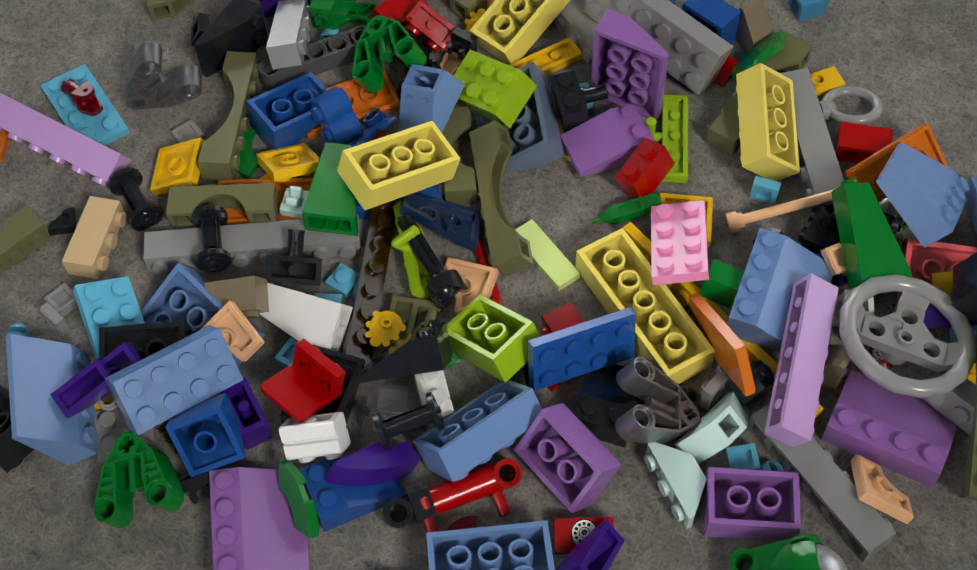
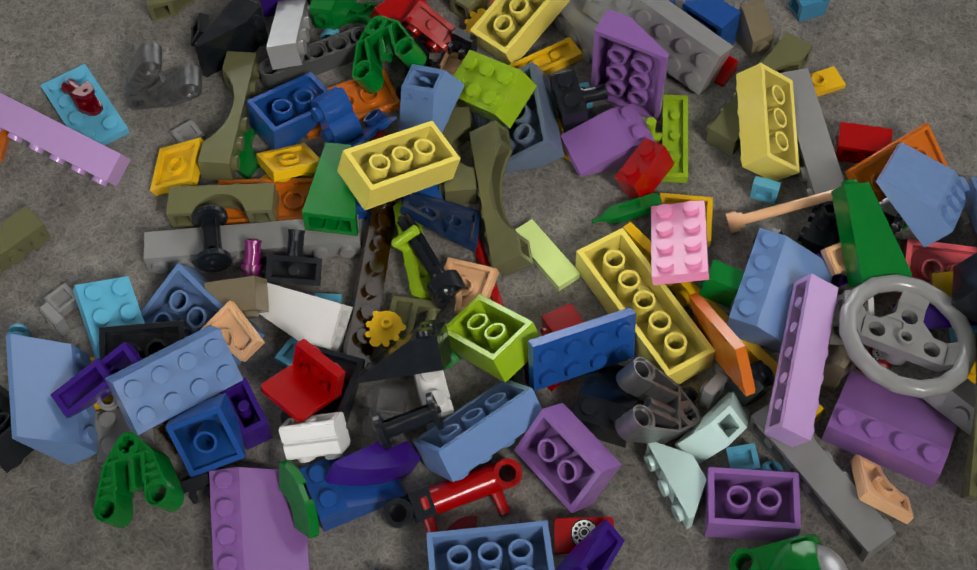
(64, 223): black tile -> none
(94, 237): tan brick -> none
(127, 183): black hose -> none
(252, 258): none -> magenta pin
(293, 202): light aqua tile -> none
(342, 280): medium azure plate -> none
(761, 52): green tile -> none
(830, 110): light grey piece -> none

